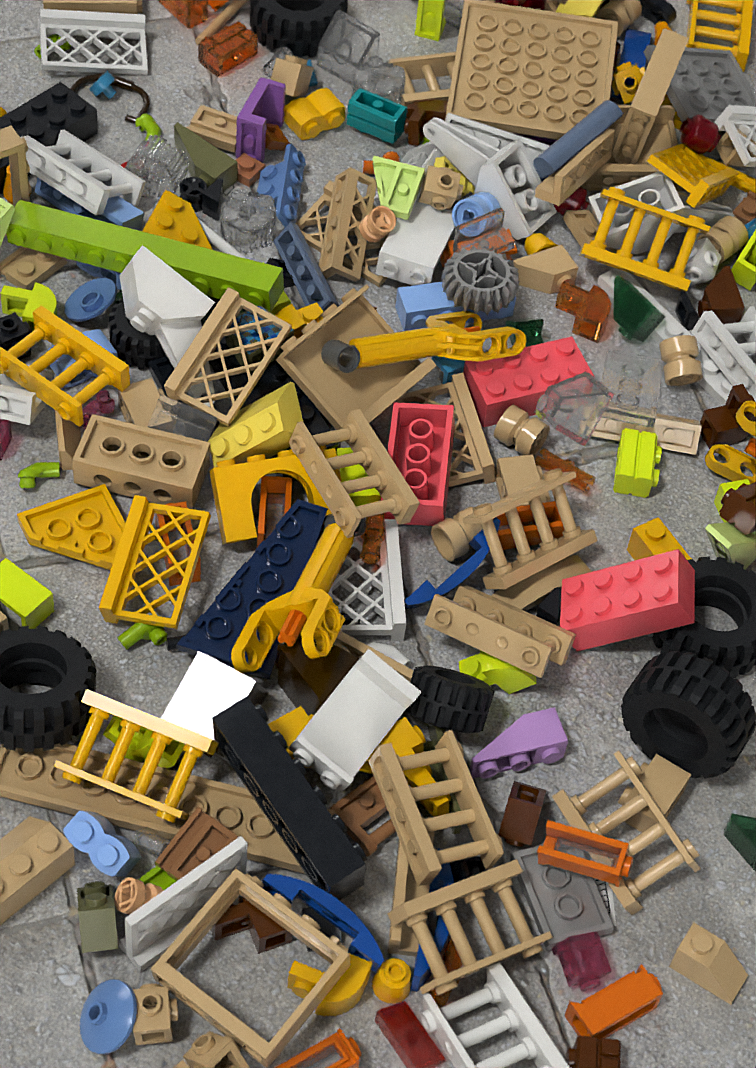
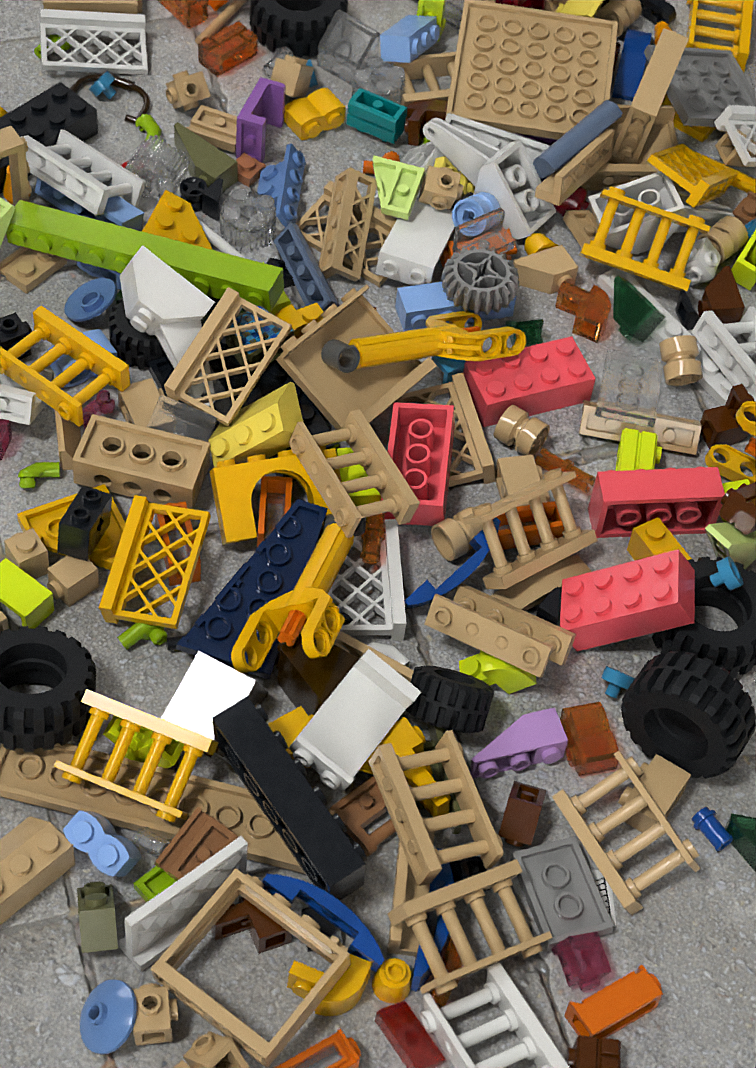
(26, 301): neon yellow brick -> none
(28, 553): none -> tan brick
(72, 579): none -> tan brick
(84, 523): none -> black brick
(133, 894): light nougat wheel -> none
(187, 90): none -> tan brick
(275, 138): dark orange plate -> none
(377, 224): light nougat wheel -> none
(409, 38): none -> light blue brick
(574, 406): clear slope -> none
(585, 853): orange window -> none
(589, 739): none -> clear orange brick
(617, 681): none -> dark azure tile
(619, 85): yellow brick -> none
(680, 497): none -> coral brick
(699, 134): dark red head -> none
(709, 963): tan slope -> none
(712, 828): none -> blue pin
(727, 574): none -> dark azure tile

